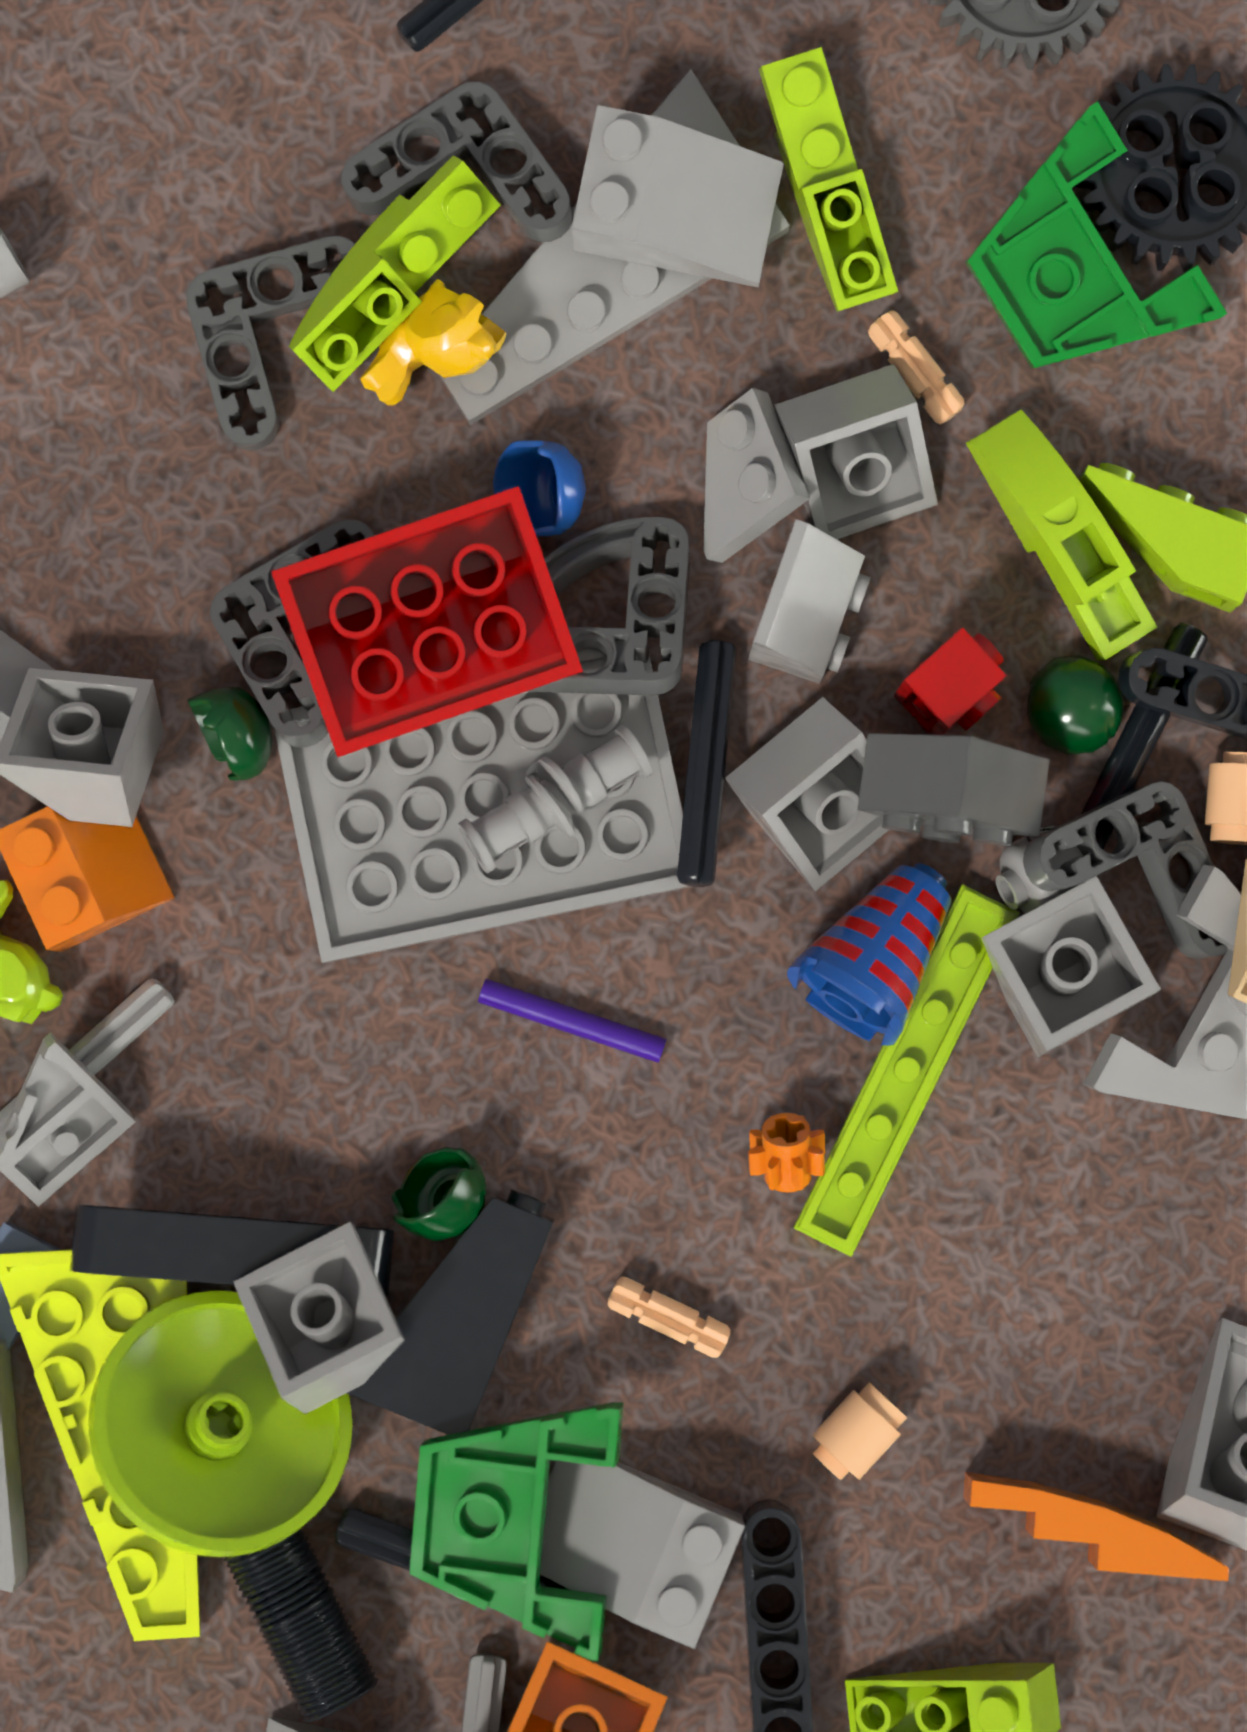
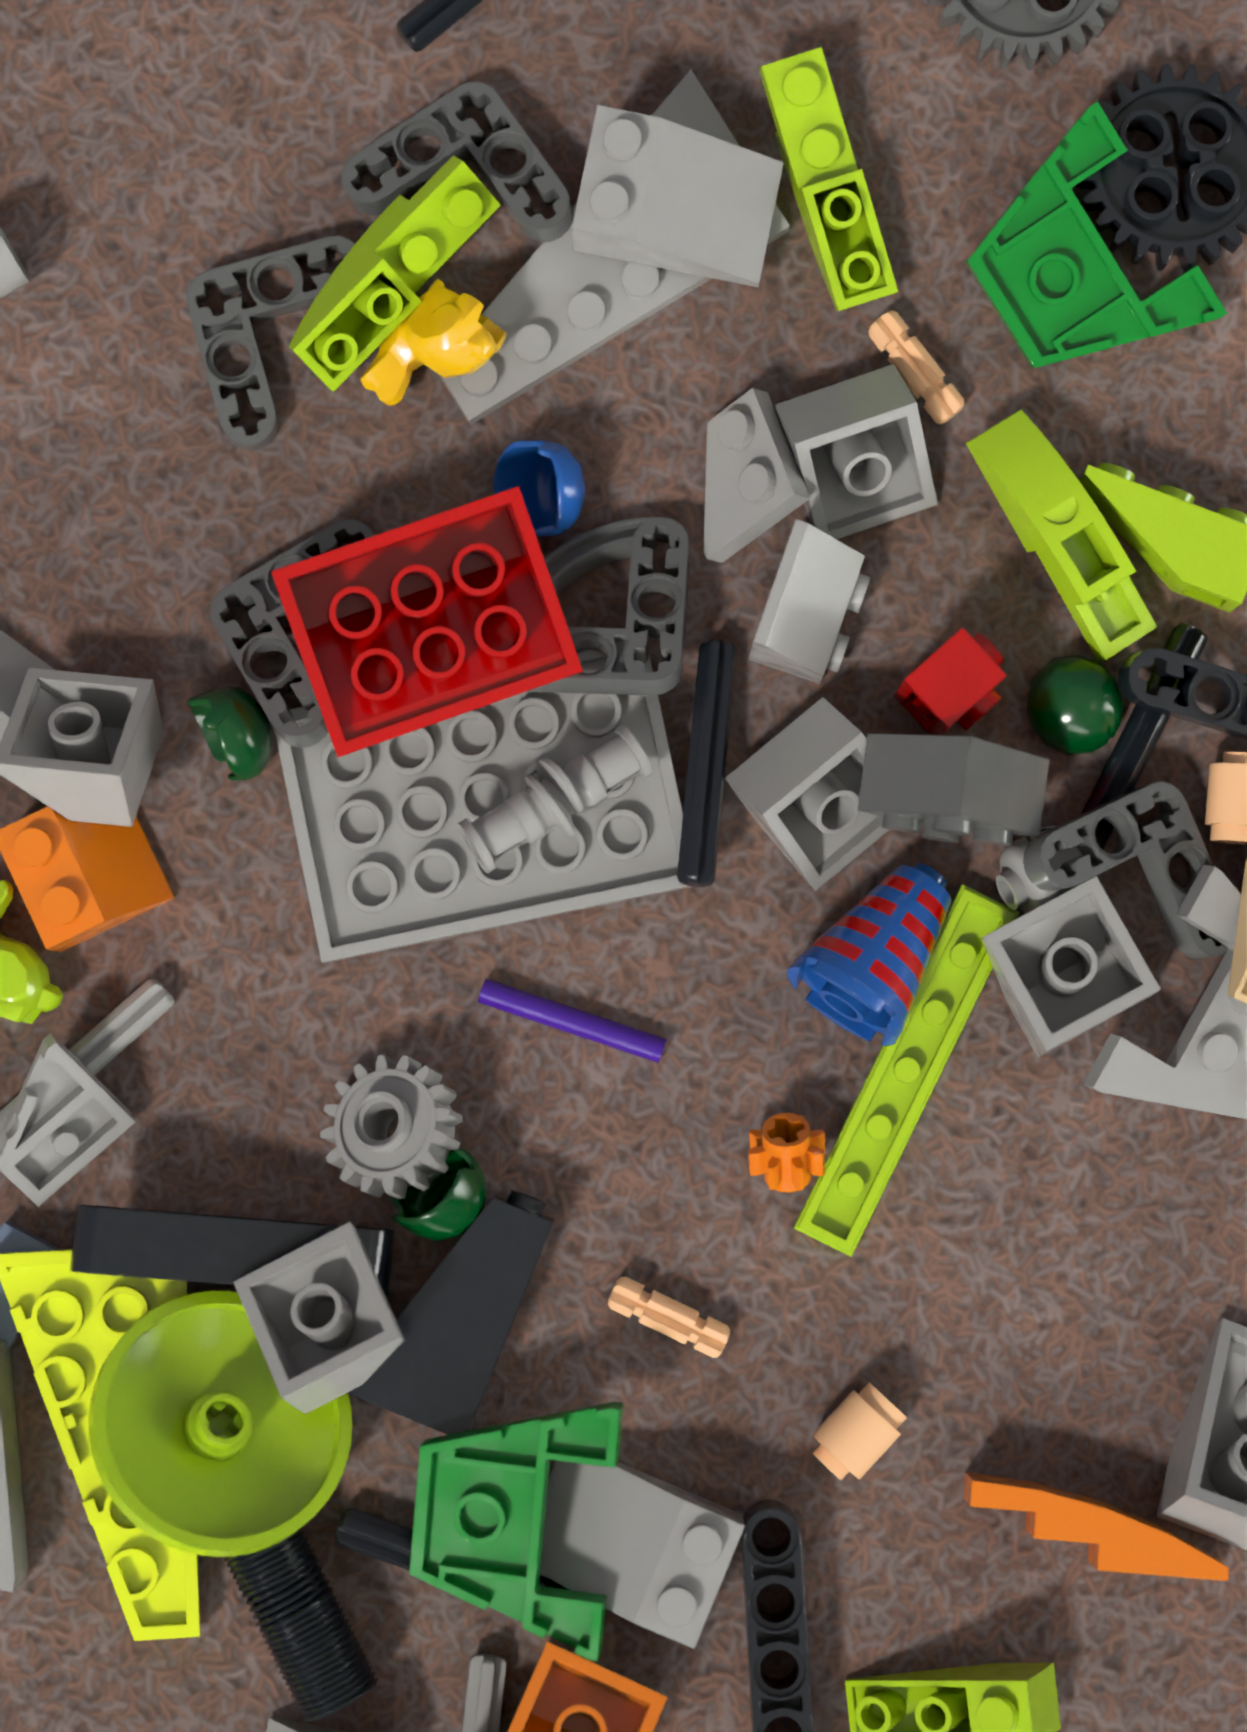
(362, 1121): none -> light grey gear

